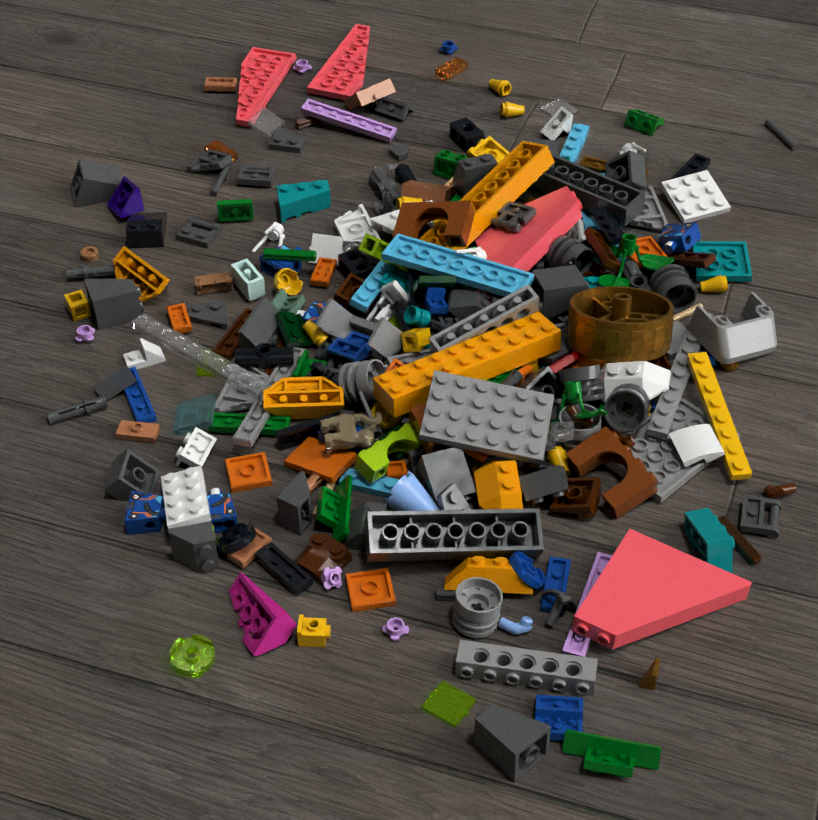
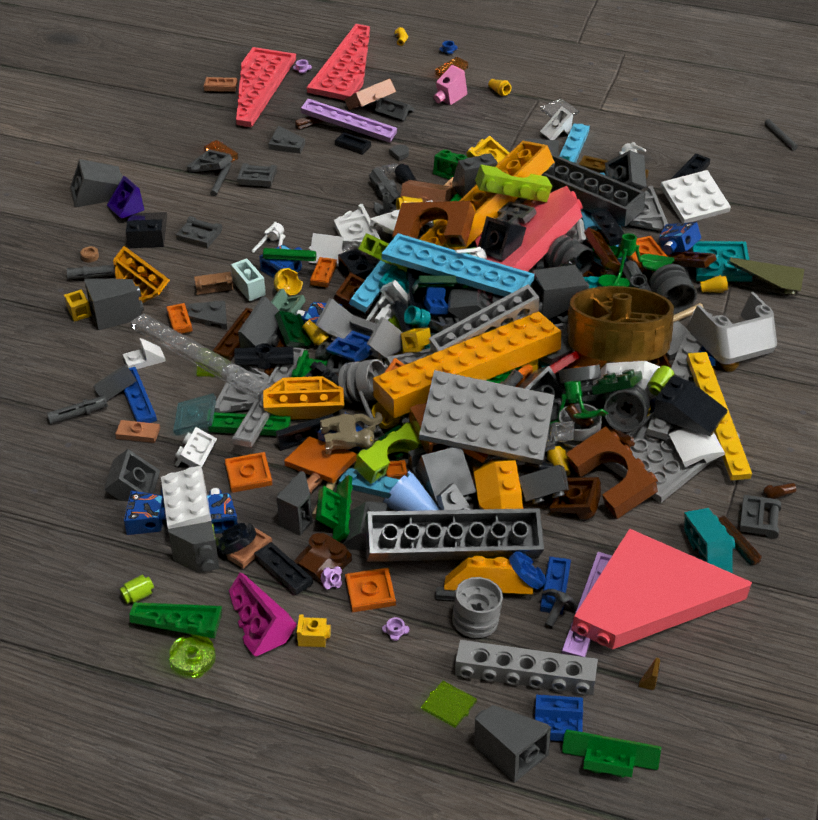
(85, 333): lavender plate -> none
(136, 589): none -> lime brick
(190, 619): none -> green wing
(235, 210): green bracket -> none
(266, 122): clear piece -> none
(302, 197): teal wedge -> none
(352, 143): none -> black tile
(401, 33): none -> yellow arm
(451, 86): none -> bright pink torso
(465, 133): black brick -> none
(495, 181): none -> lime arch
(501, 238): none -> black slope
(510, 109): yellow cone -> none
(516, 628): light blue arm -> none
(612, 382): none -> dark green plate
(643, 121): green bracket -> none
(659, 379): none -> lime brick
(688, 407): none -> black slope
(778, 276): none -> olive wedge

